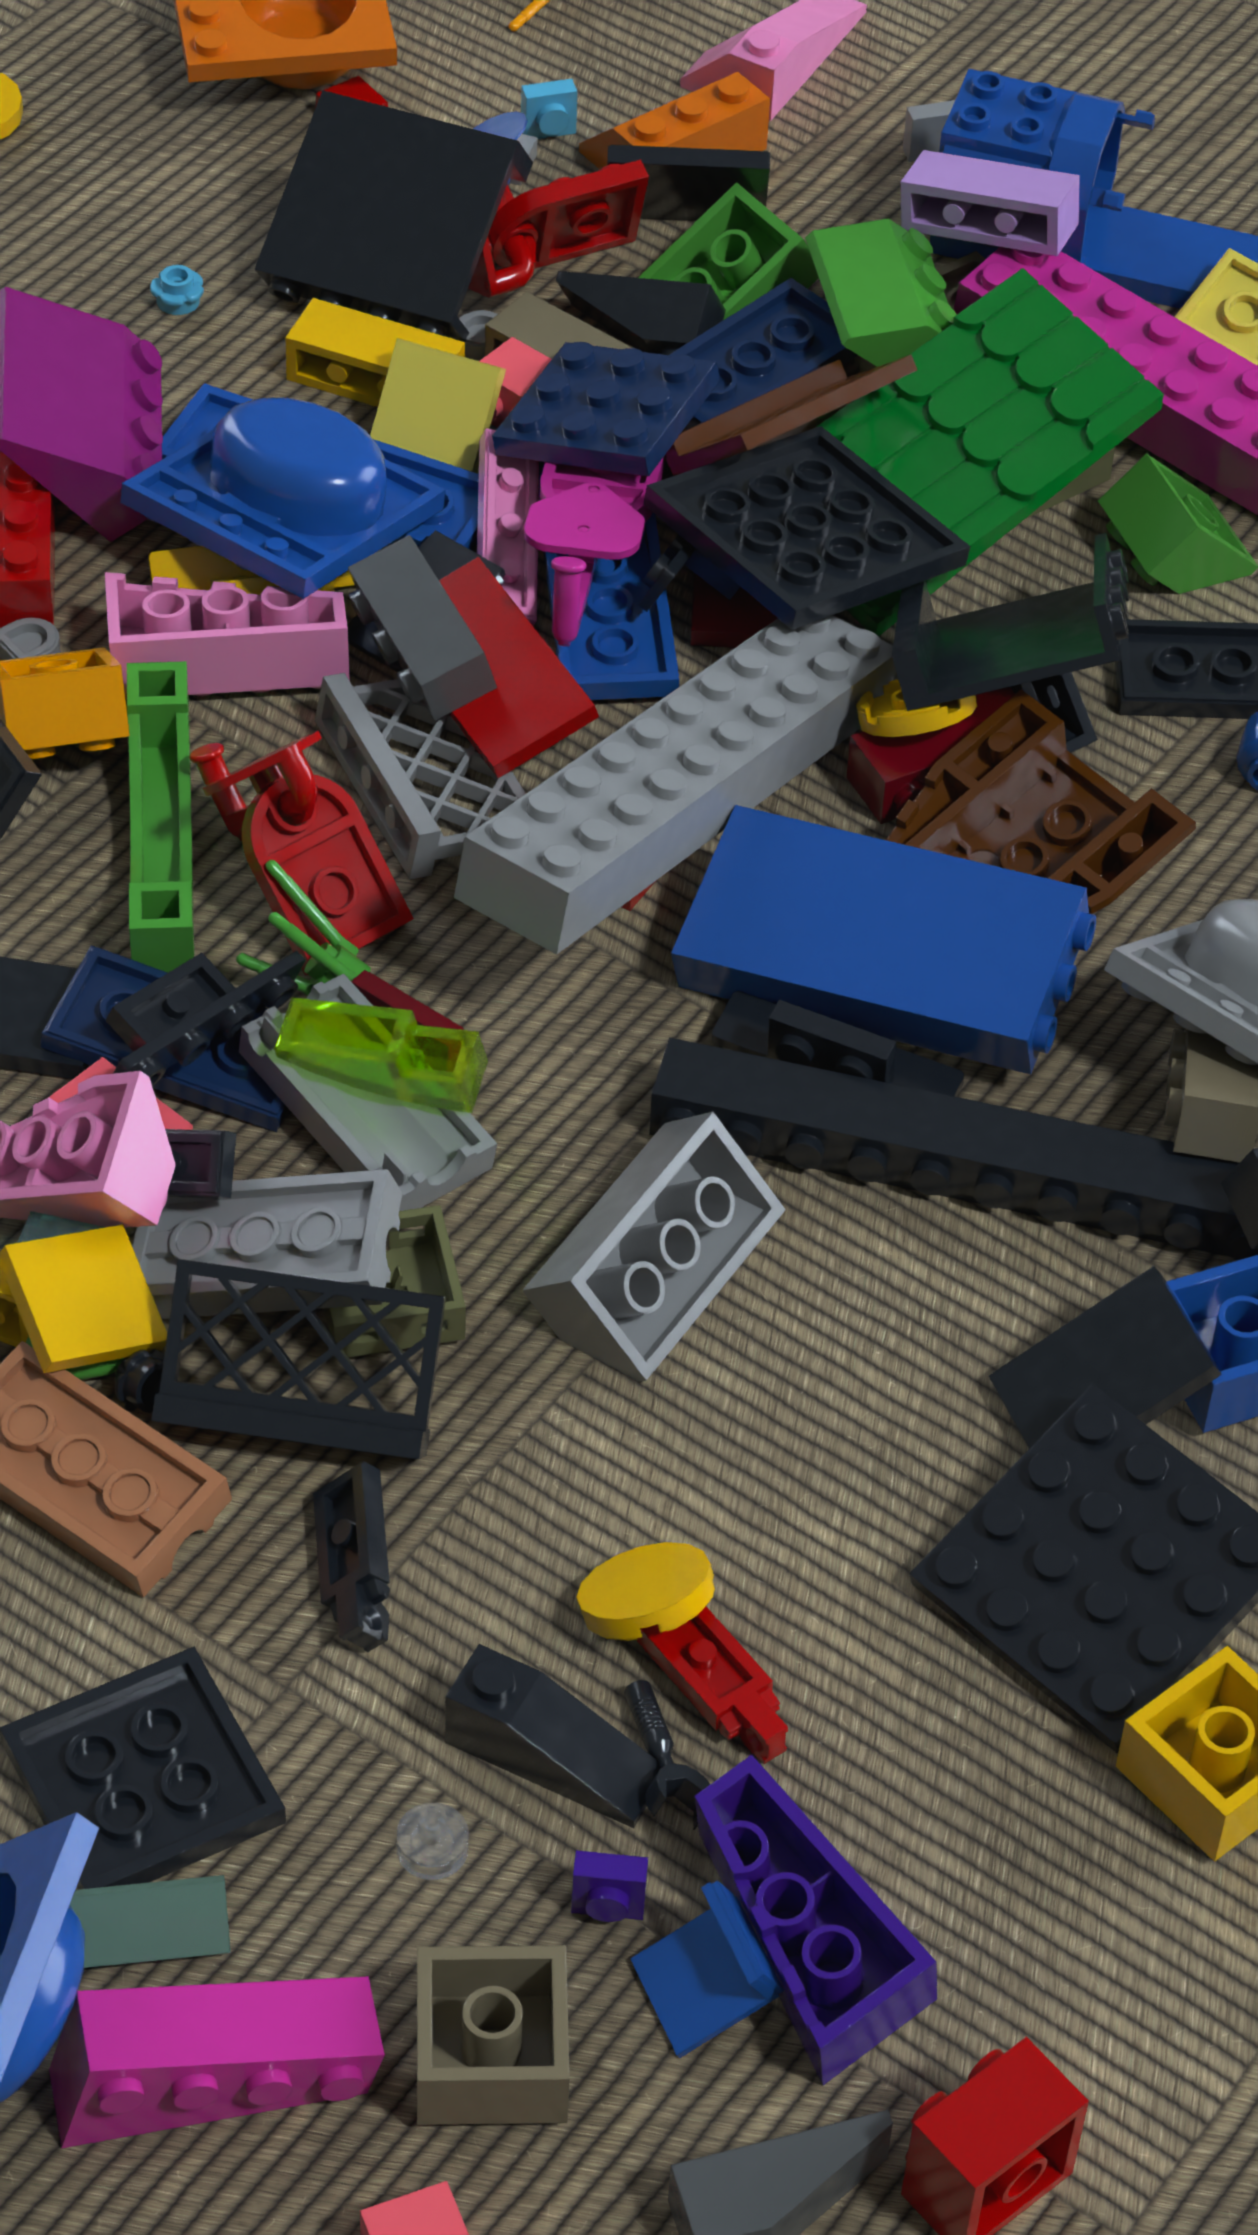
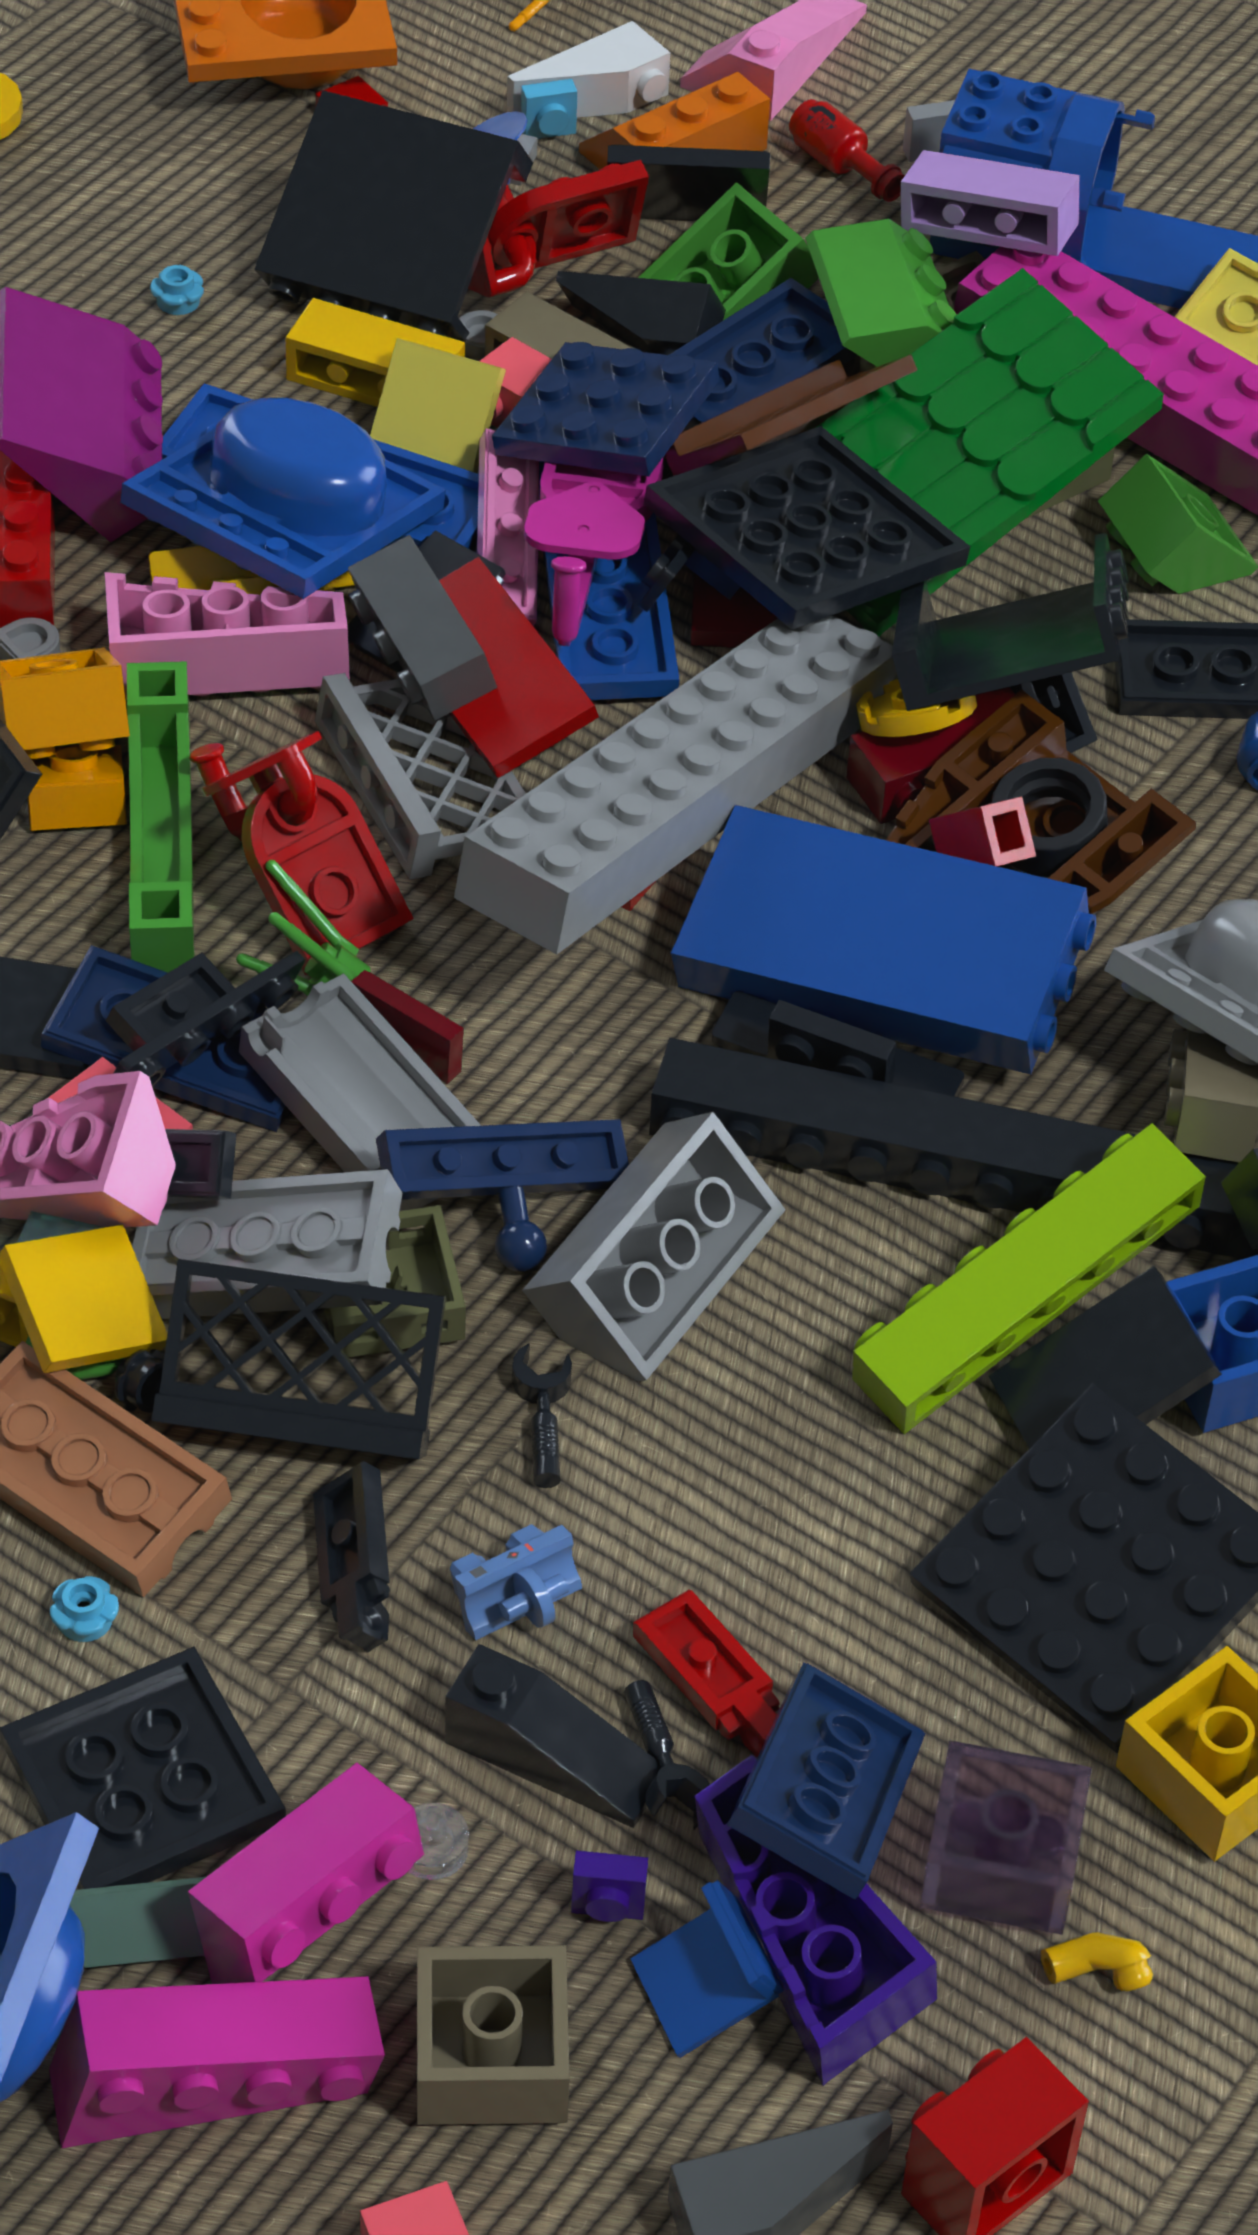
(78, 790): none -> light orange piece
(87, 1622): none -> medium azure plate
(303, 1876): none -> dark pink slope
(384, 1052): clear neon green slope -> none
(507, 1164): none -> dark blue plate
(517, 1582): none -> medium blue hips
(542, 1391): none -> black piece
(609, 72): none -> white slope
(646, 1588): yellow tile -> none
(828, 1780): none -> dark blue tile
(834, 137): none -> red piece
(986, 834): none -> red brick
(1006, 1837): none -> clear purple brick
(1026, 1277): none -> lime brick
(1056, 779): none -> black tyre
(1099, 1952): none -> yellow arm

